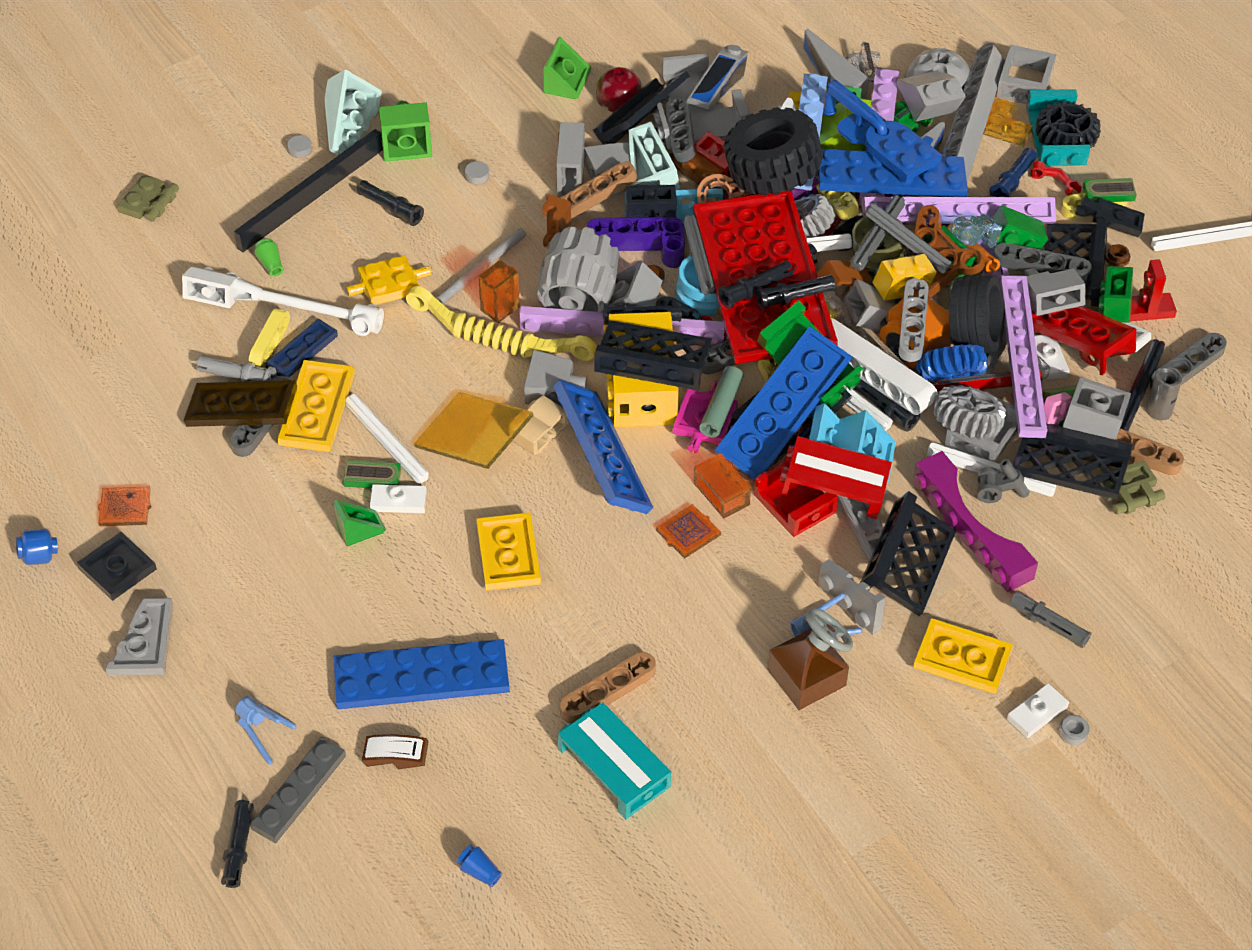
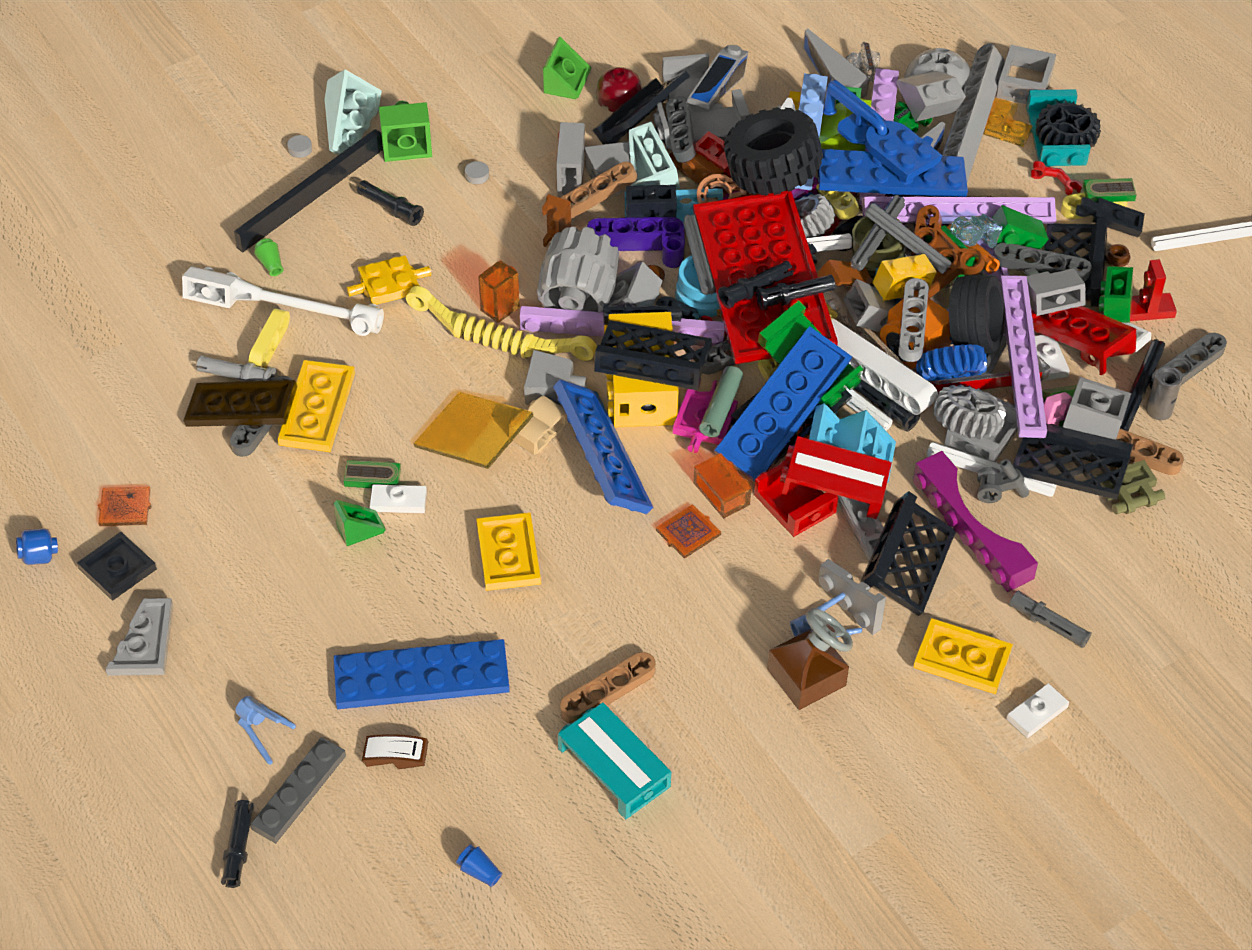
(143, 197): olive plate -> none
(302, 348): dark blue tile -> none
(387, 438): white axle -> none
(481, 266): piece -> none
(1009, 180): dark blue pin -> none
(1074, 730): light grey tile -> none

